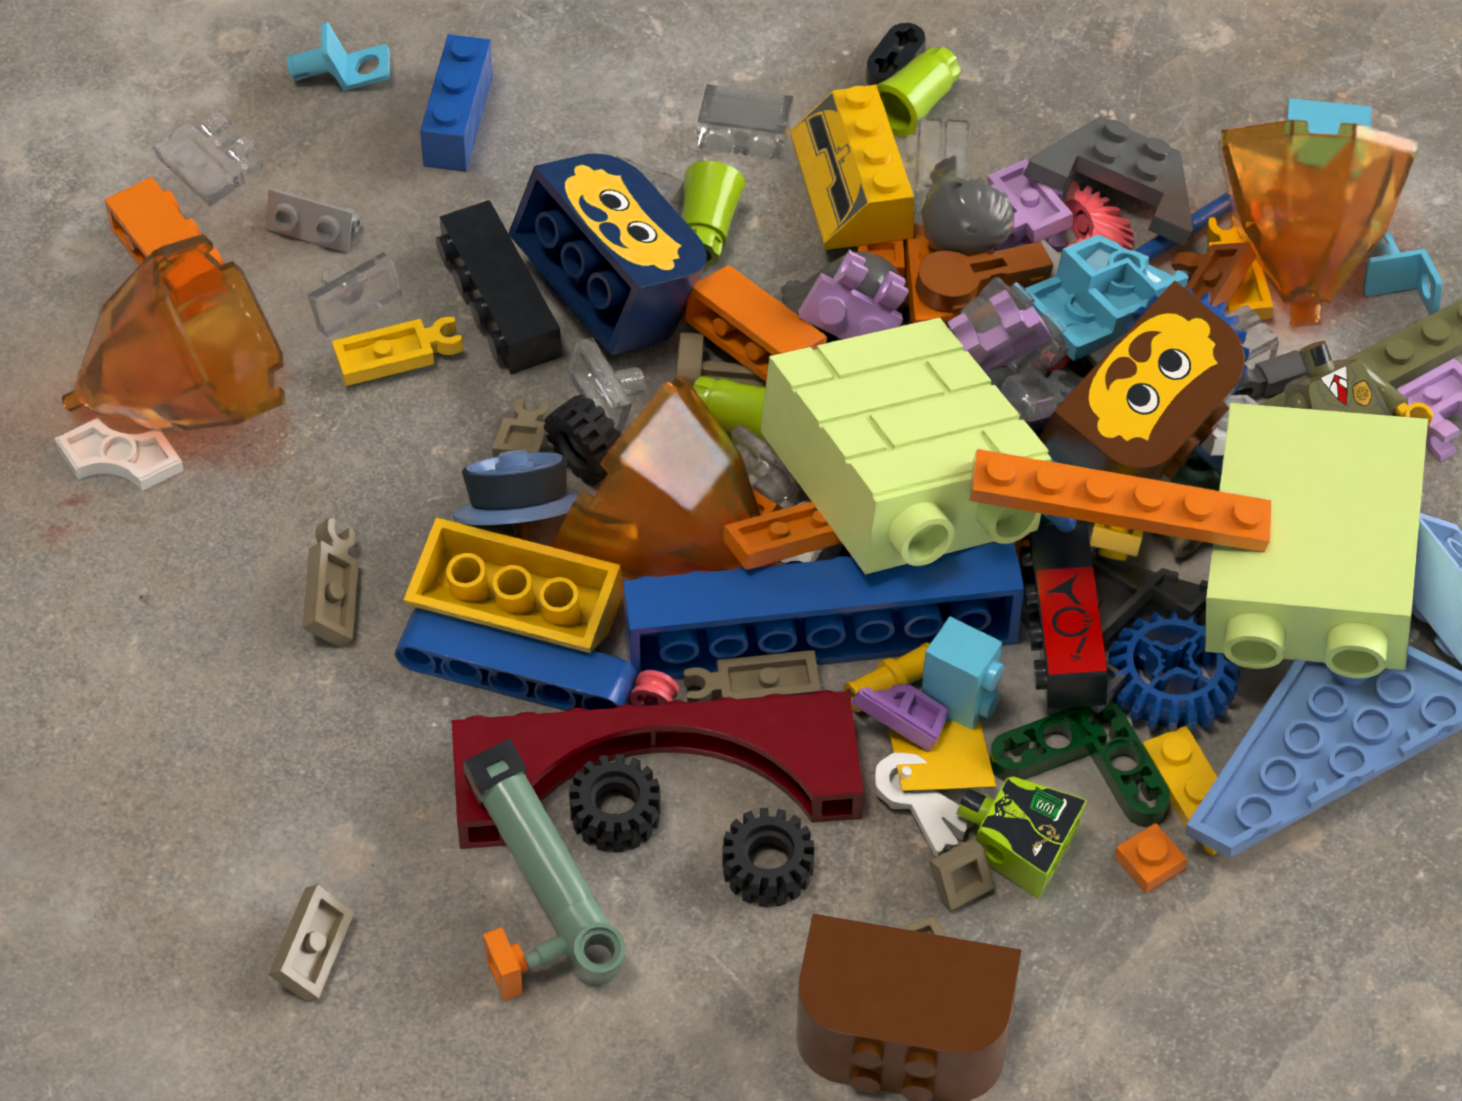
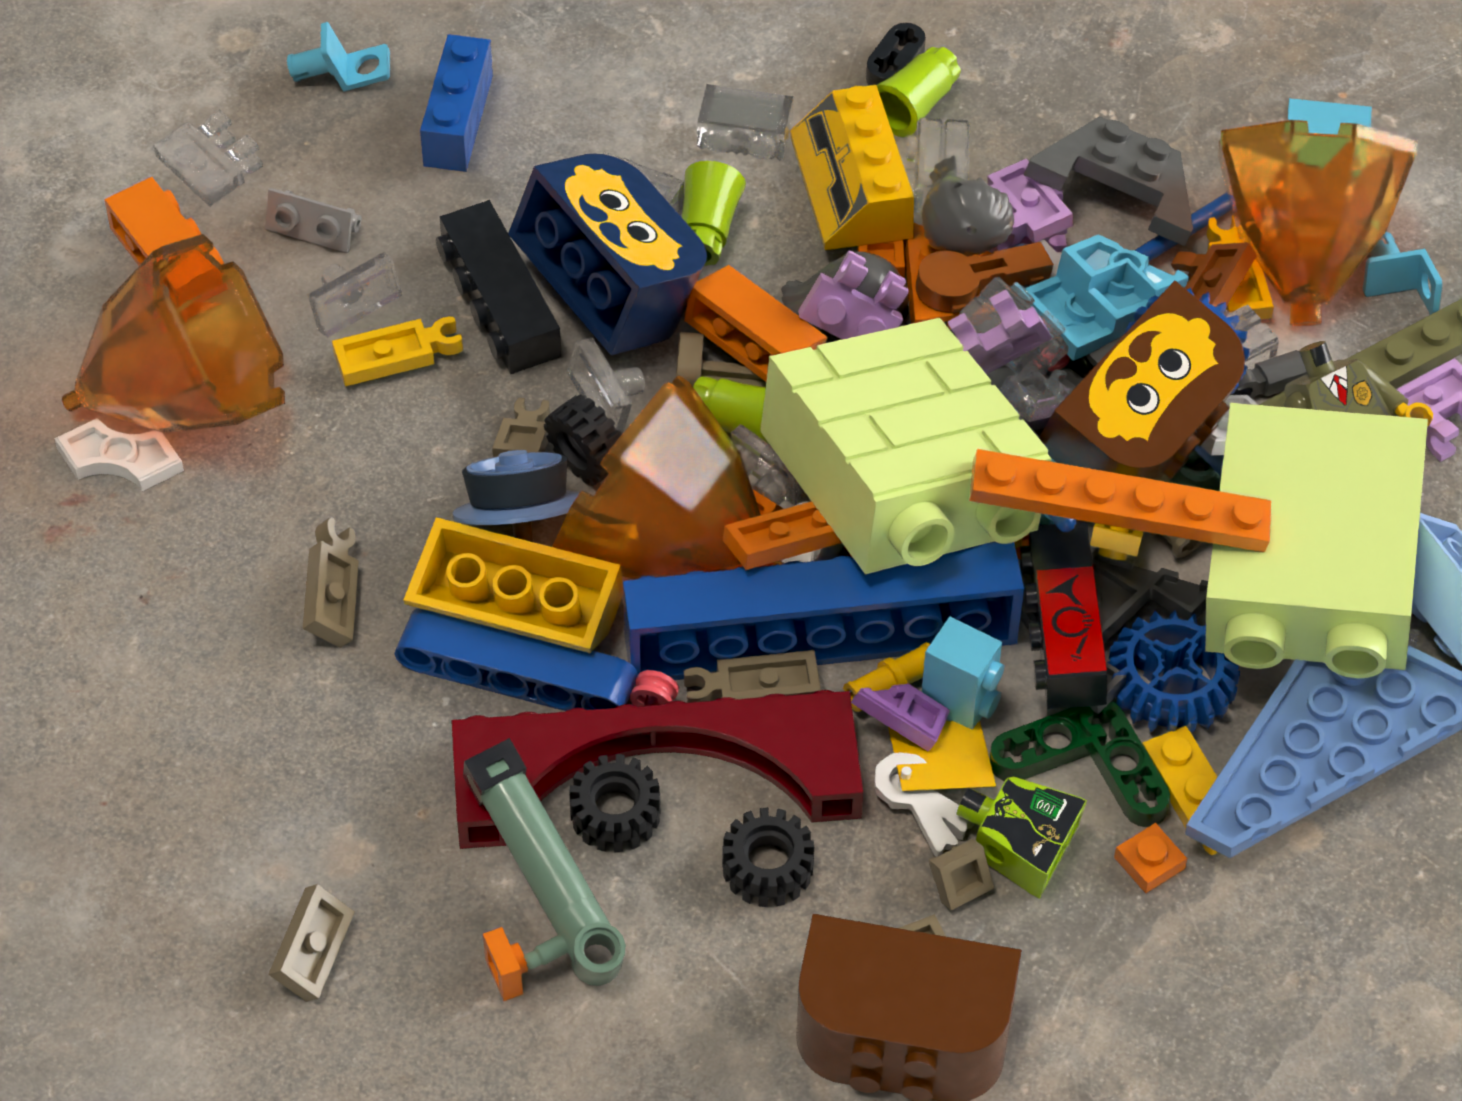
(1094, 218): coral hair -> none

